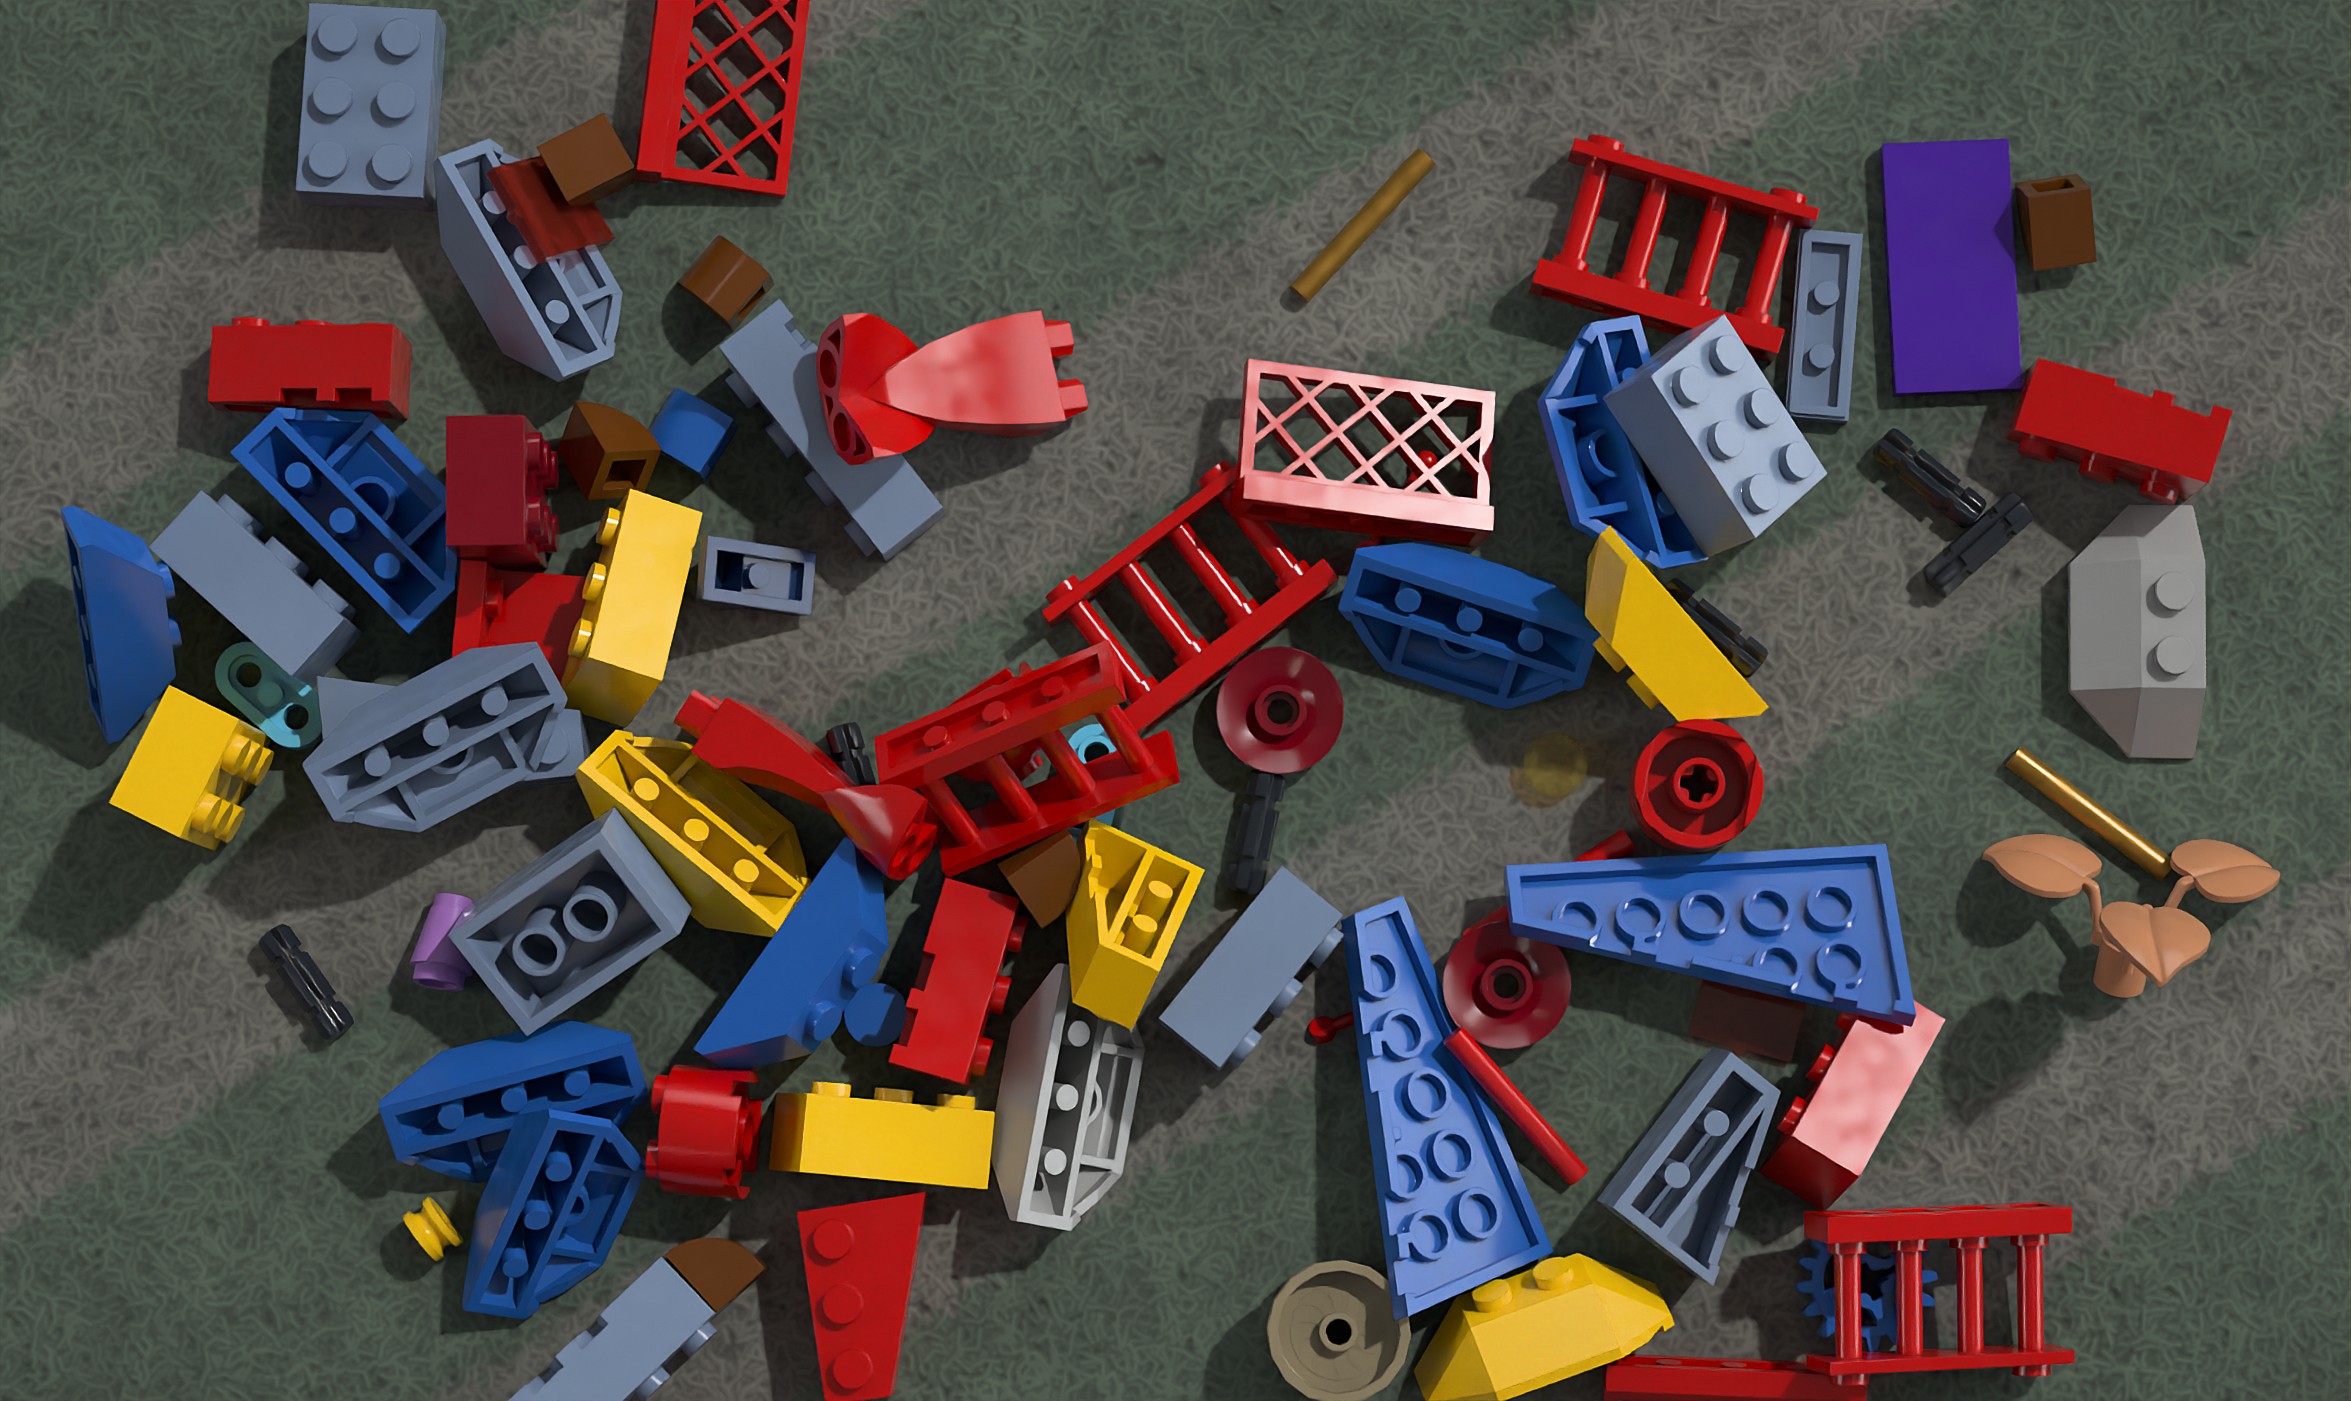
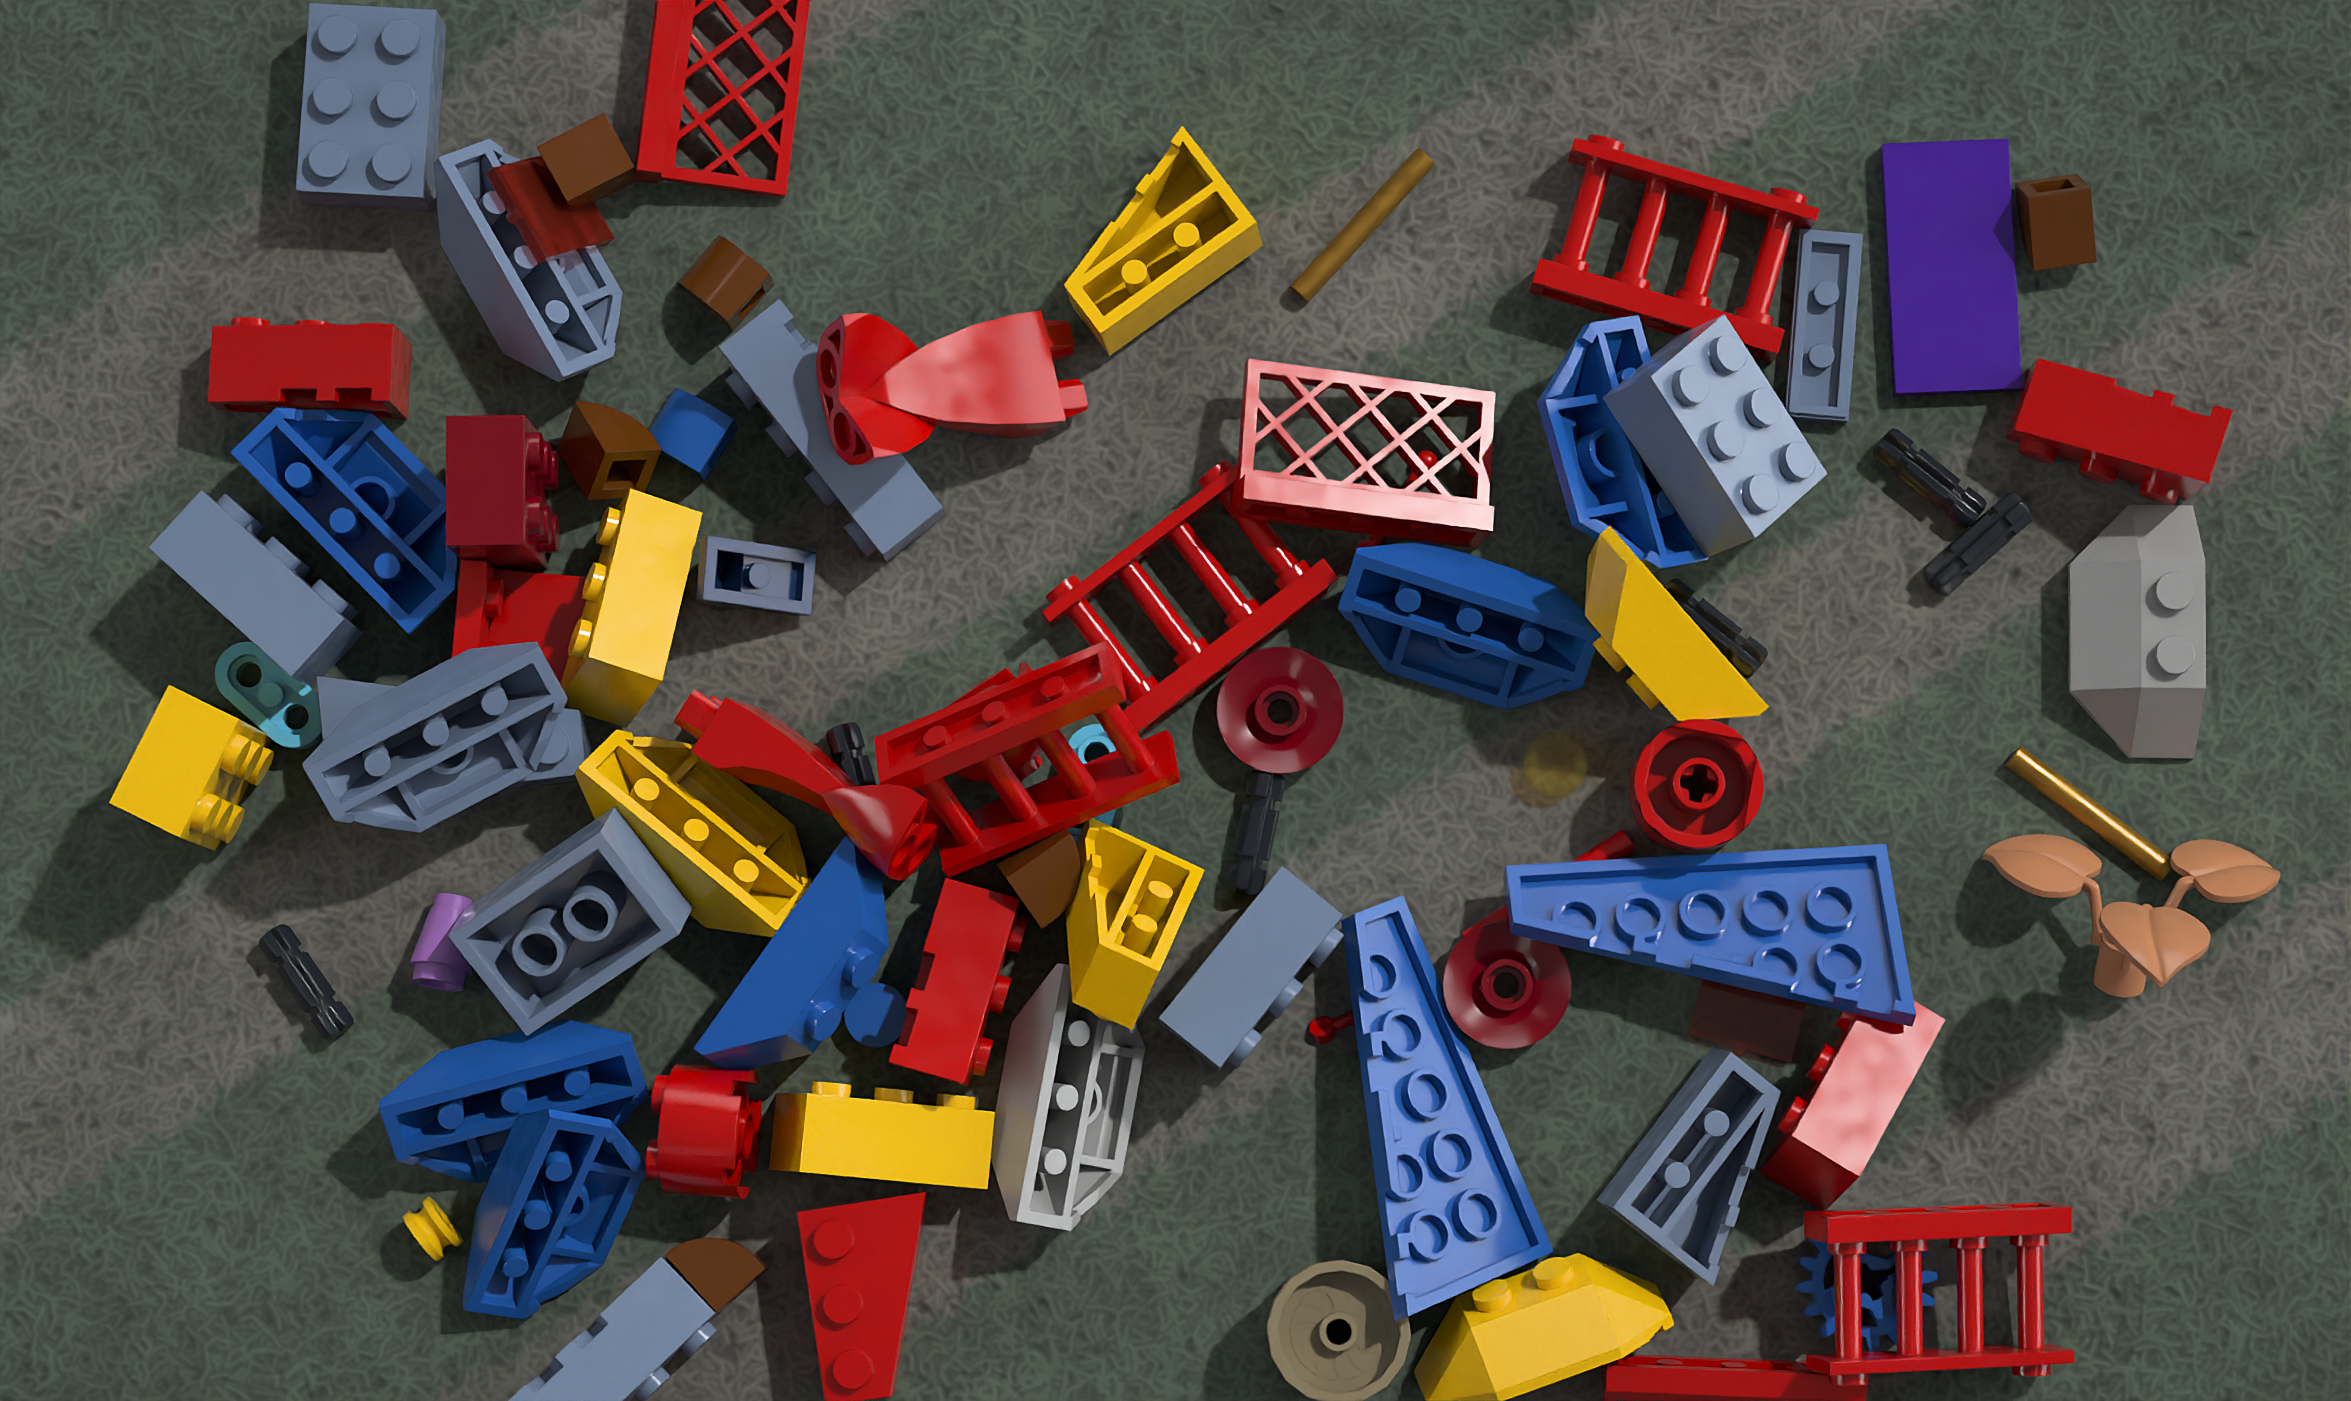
(120, 619): blue wedge -> none
(1162, 248): none -> yellow wedge
(1515, 1105): red bar -> none

